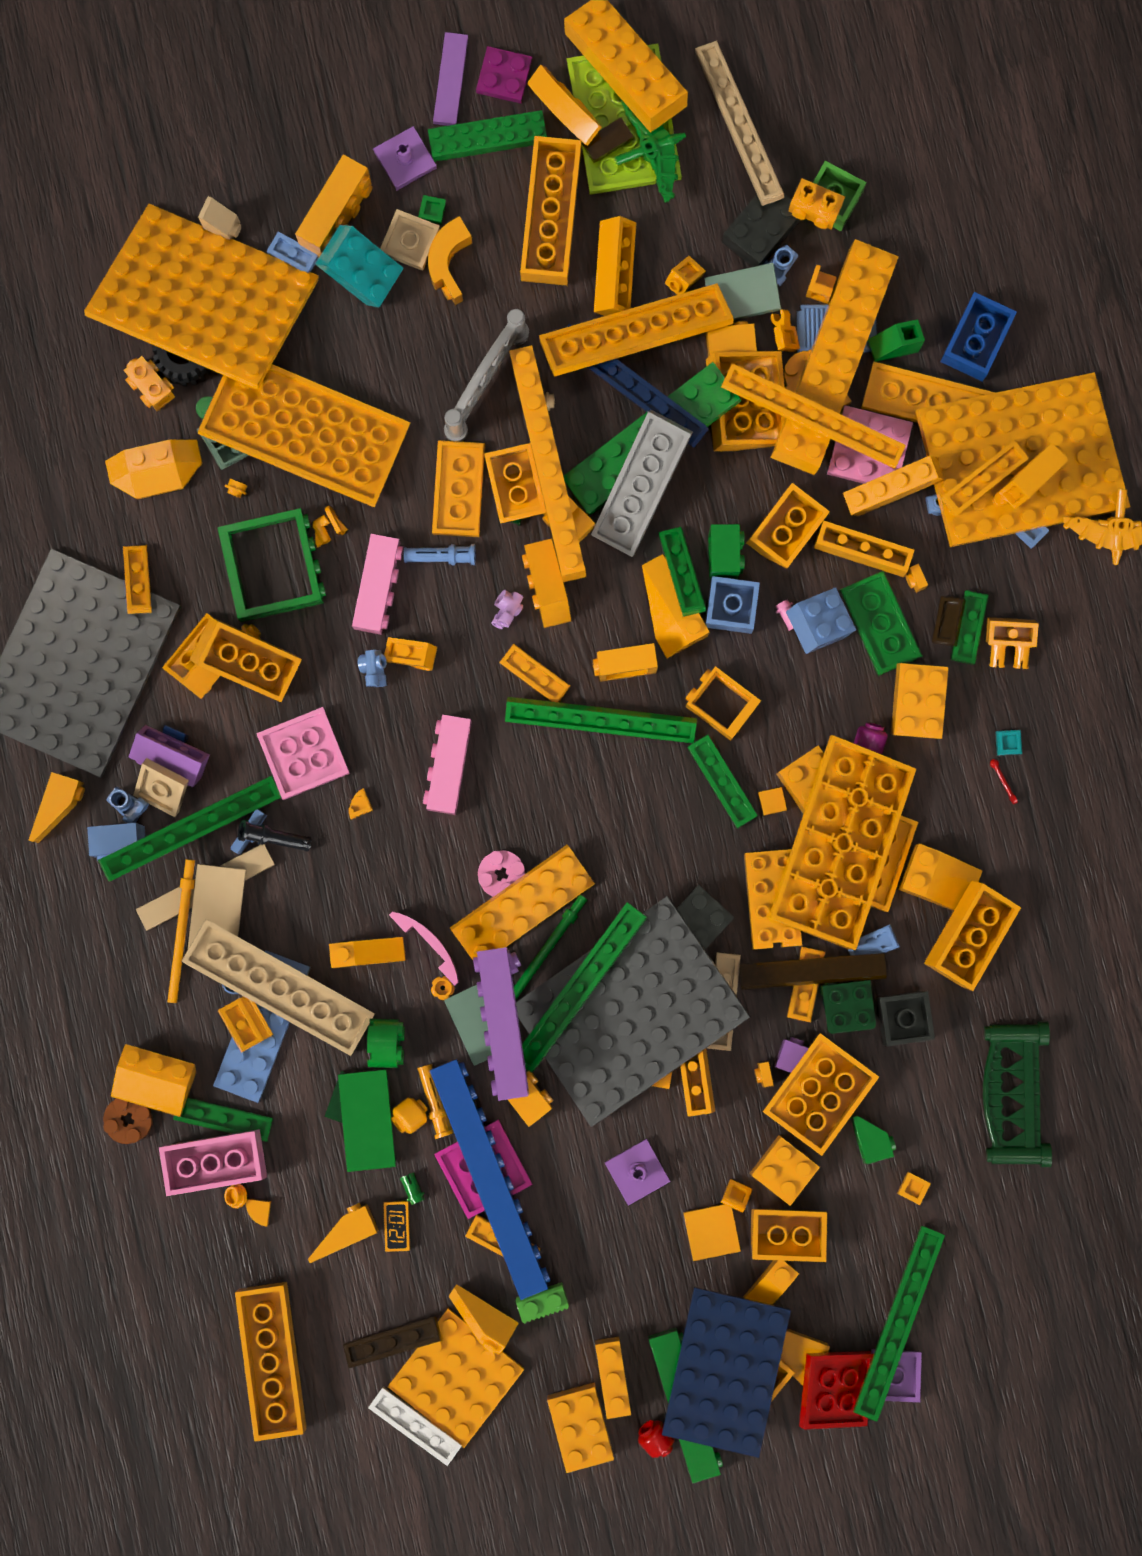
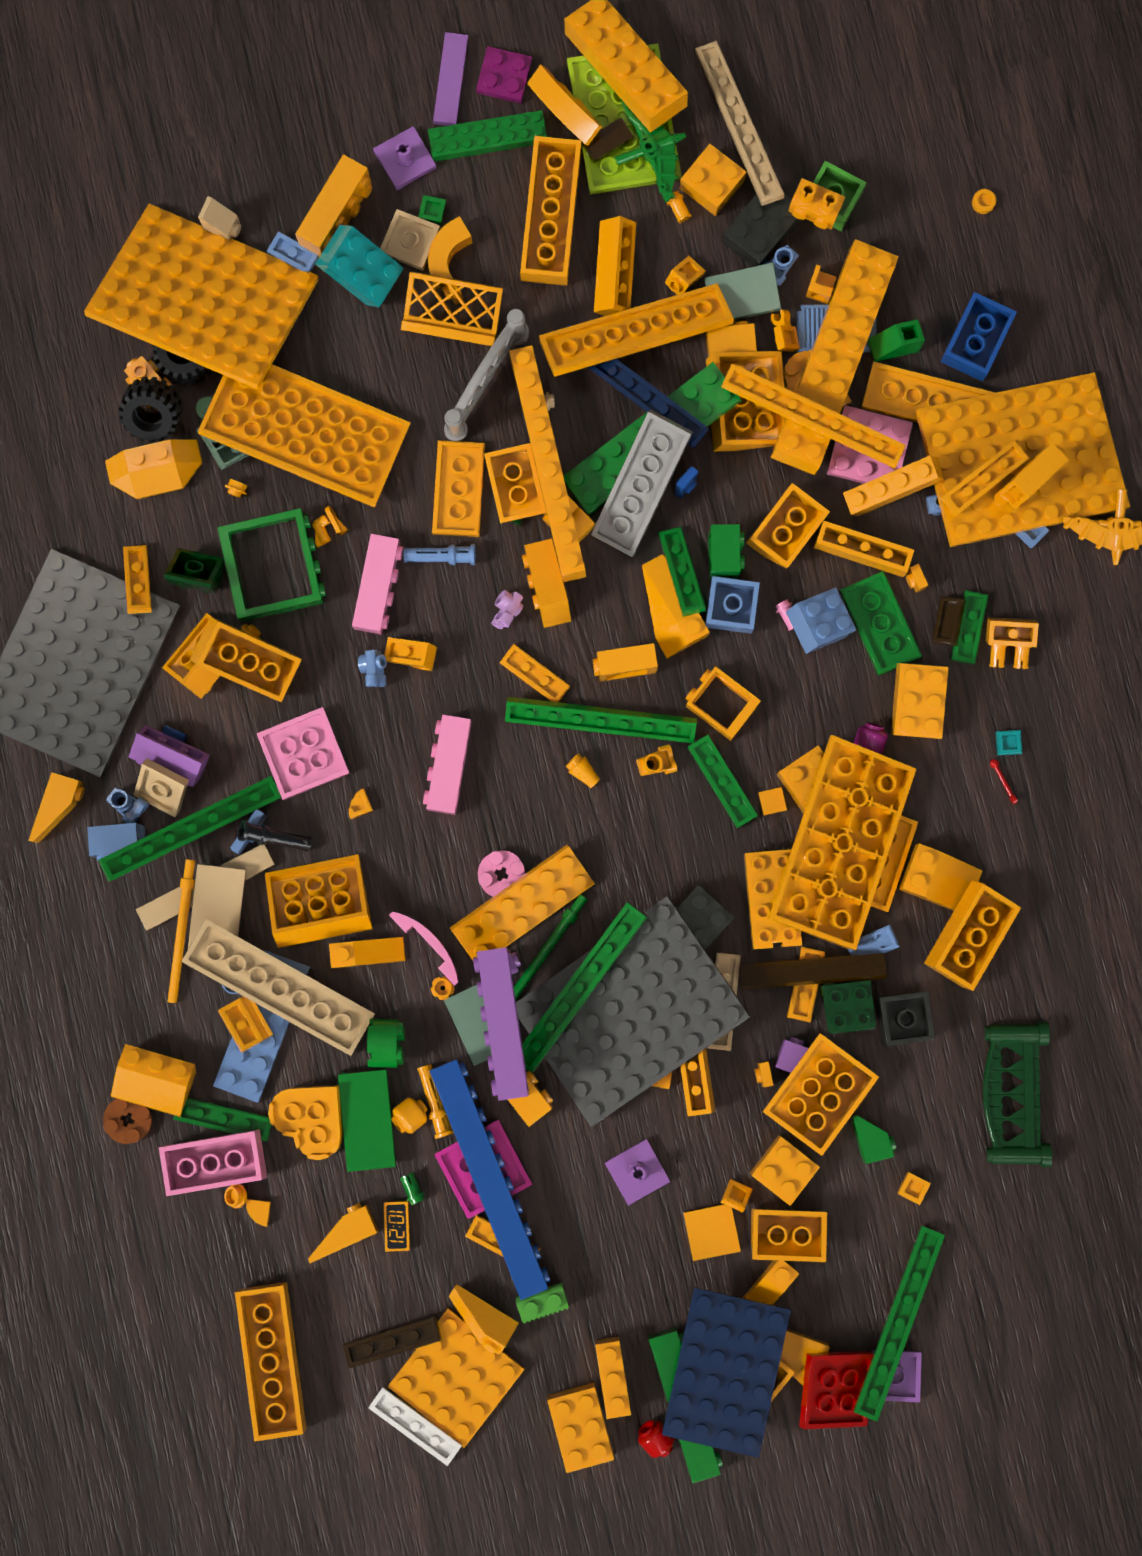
(154, 394): none -> black tyre
(195, 571): none -> dark green slope
(309, 1117): none -> light orange plate
(317, 901): none -> light orange slope
(445, 328): none -> light orange fence
(582, 770): none -> light orange cone
(661, 760): none -> light orange plate
(679, 207): none -> light orange pin
(686, 482): none -> blue plate
(712, 179): none -> light orange brick
(983, 201): none -> light orange tile

